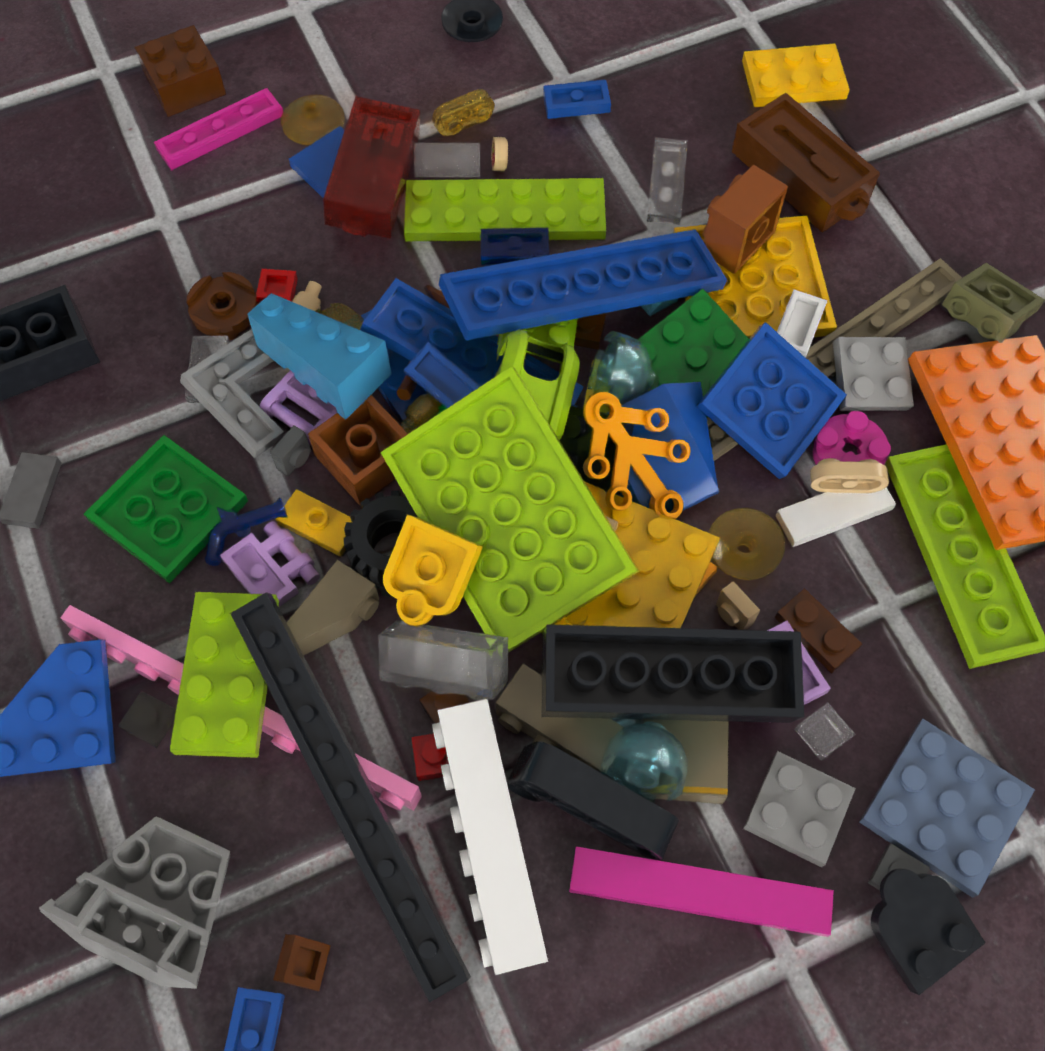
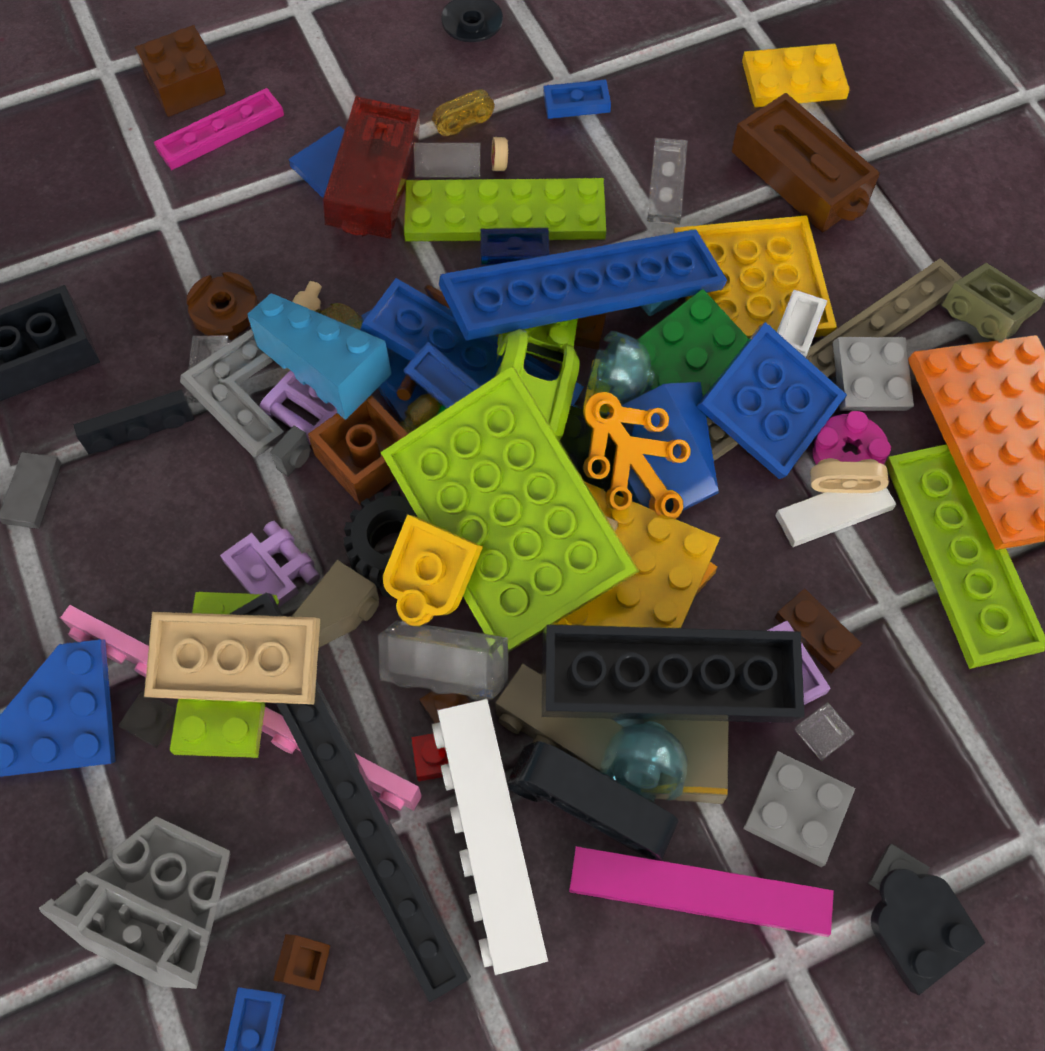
(134, 422): none -> black plate
(165, 508): green plate -> none
(232, 657): none -> tan tile
(240, 525): clear blue piece -> none
(278, 282): red plate -> none
(311, 118): clear yellow dish -> none
(315, 522): yellow plate -> none
(736, 607): tan plate -> none
(743, 217): dark orange brick -> none
(753, 530): clear yellow dish -> none
(947, 807): sand blue plate -> none

